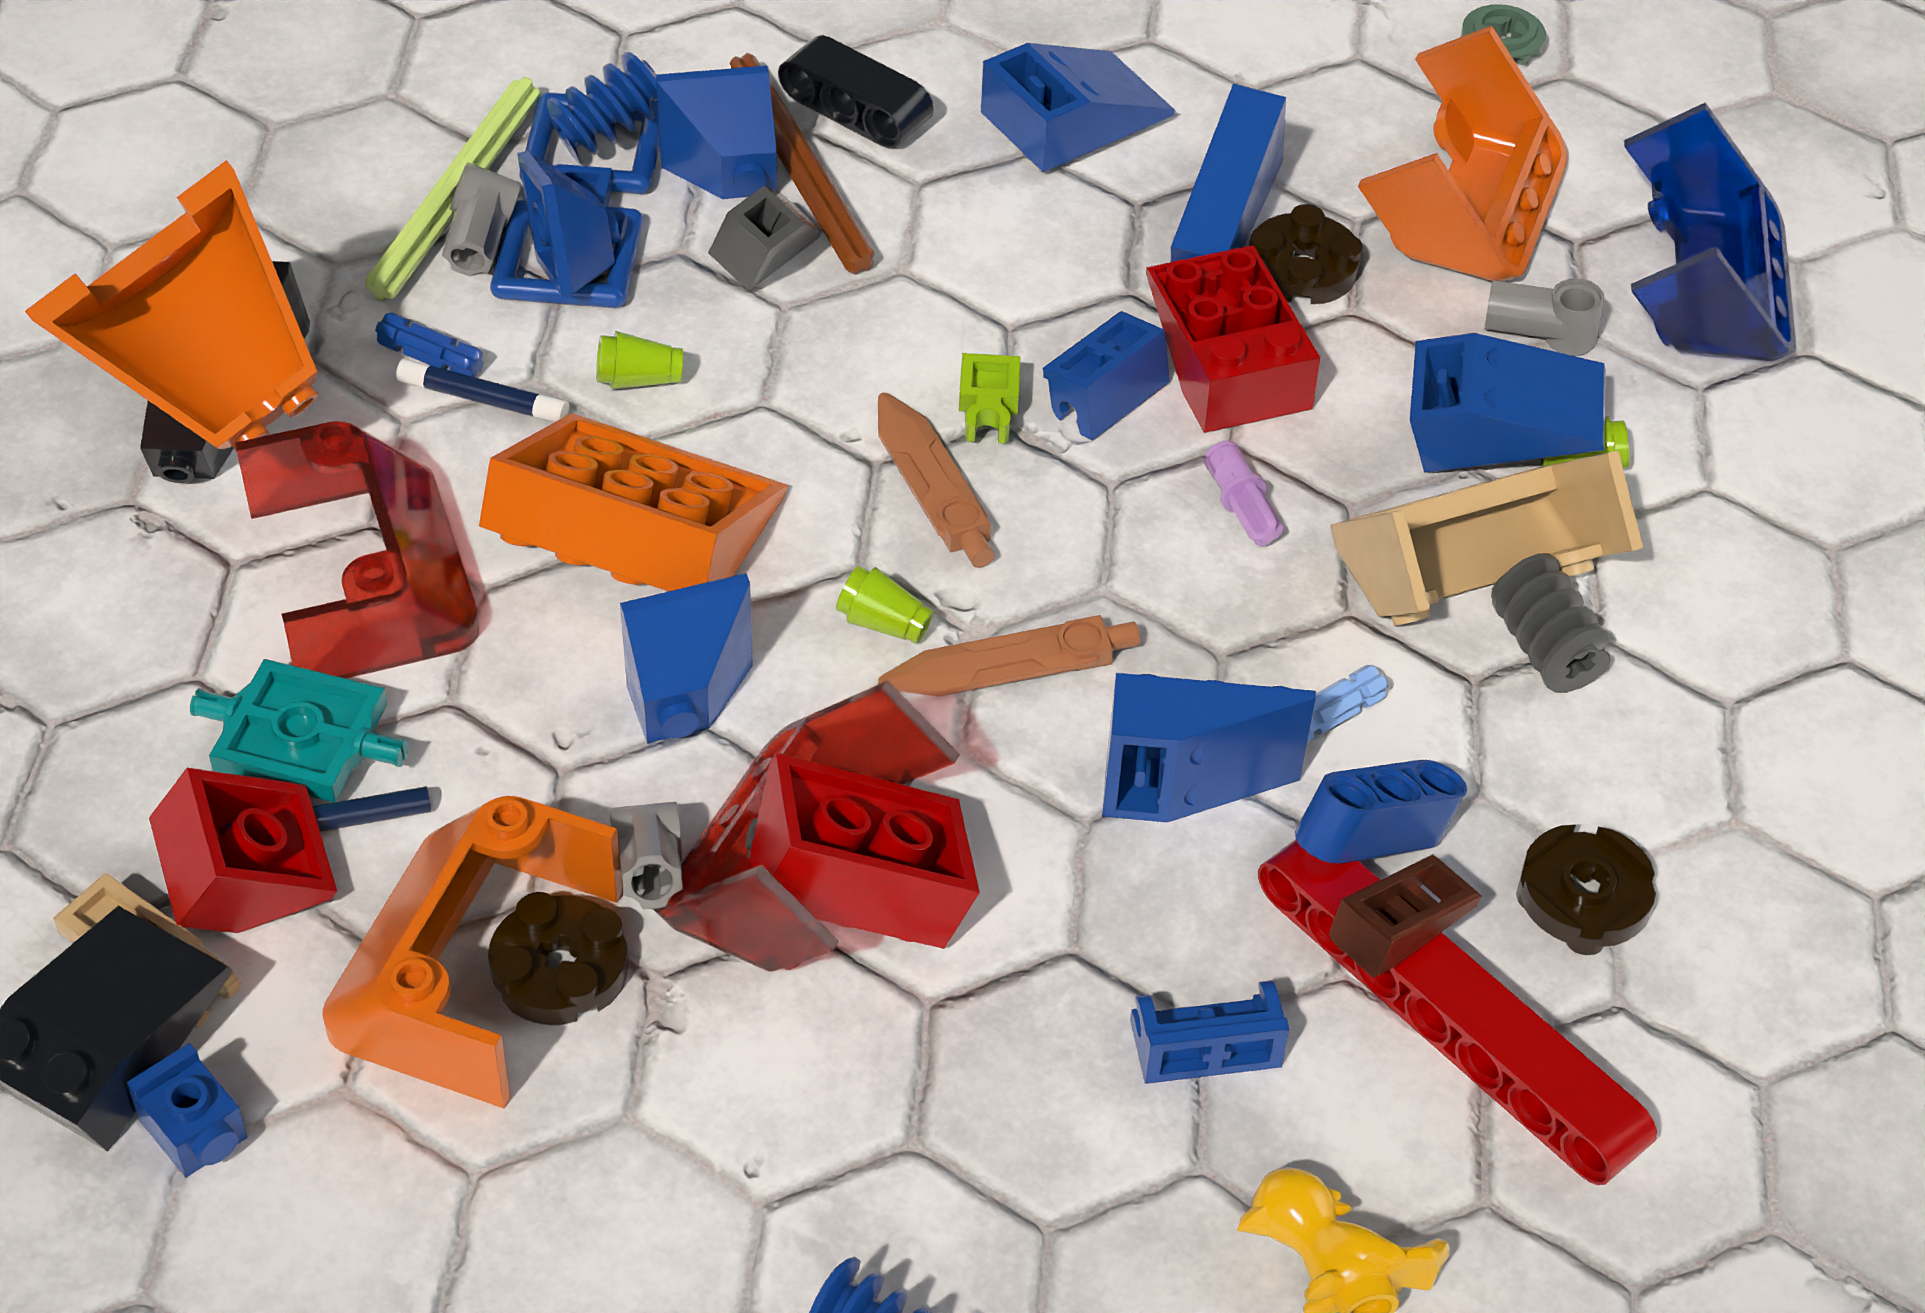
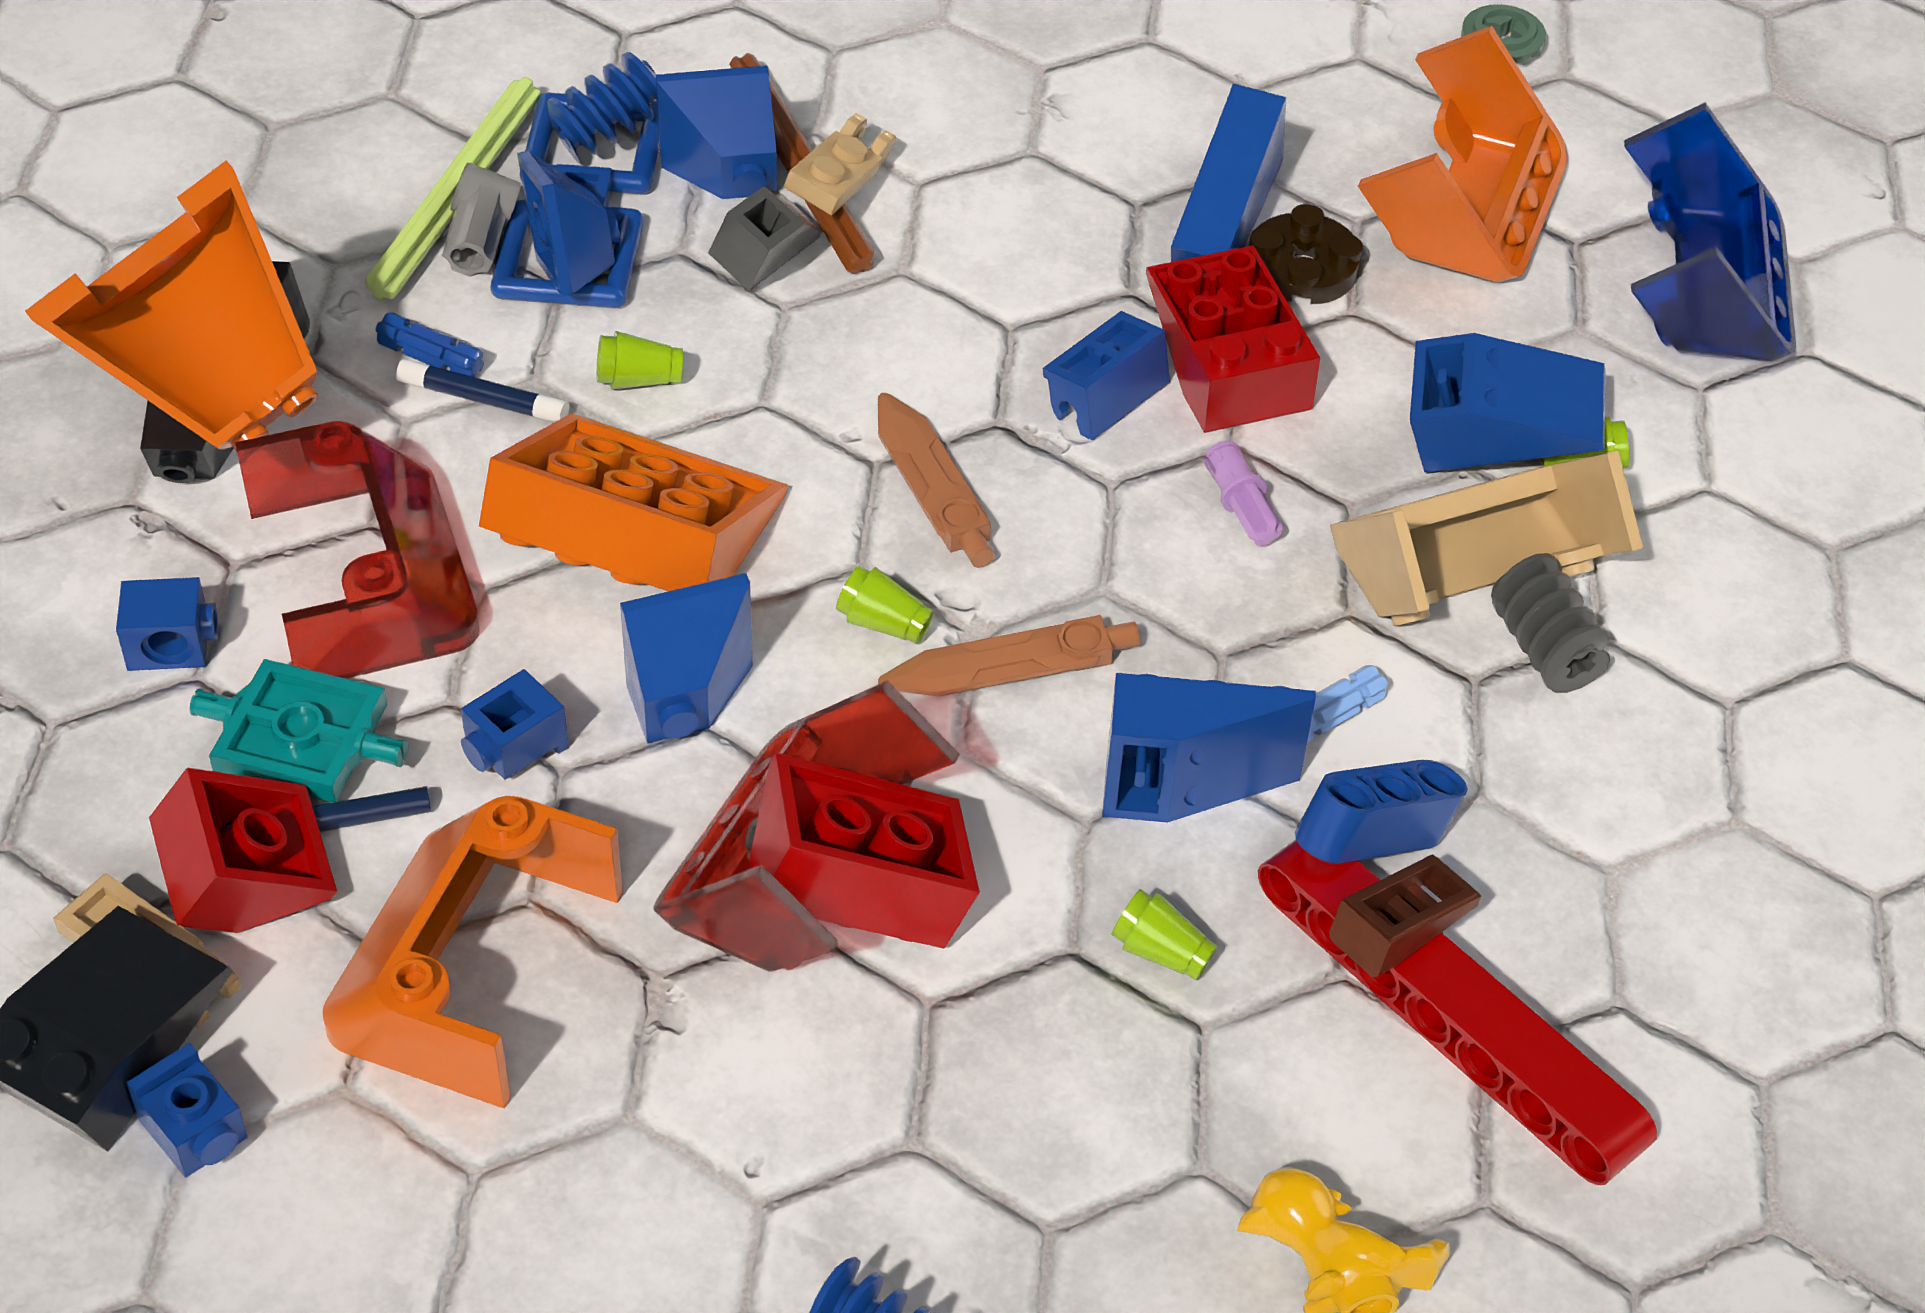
(165, 623): none -> blue brick
(513, 726): none -> blue brick
(555, 924): dark brown plate -> none
(649, 852): light grey piece -> none
(839, 166): none -> tan hinge
(855, 91): black beam -> none
(989, 392): lime plate -> none
(1065, 101): blue slope -> none
(1163, 935): none -> lime cone
(1210, 1037): blue hinge -> none
(1563, 315): light grey piece -> none
(1582, 918): dark brown plate -> none

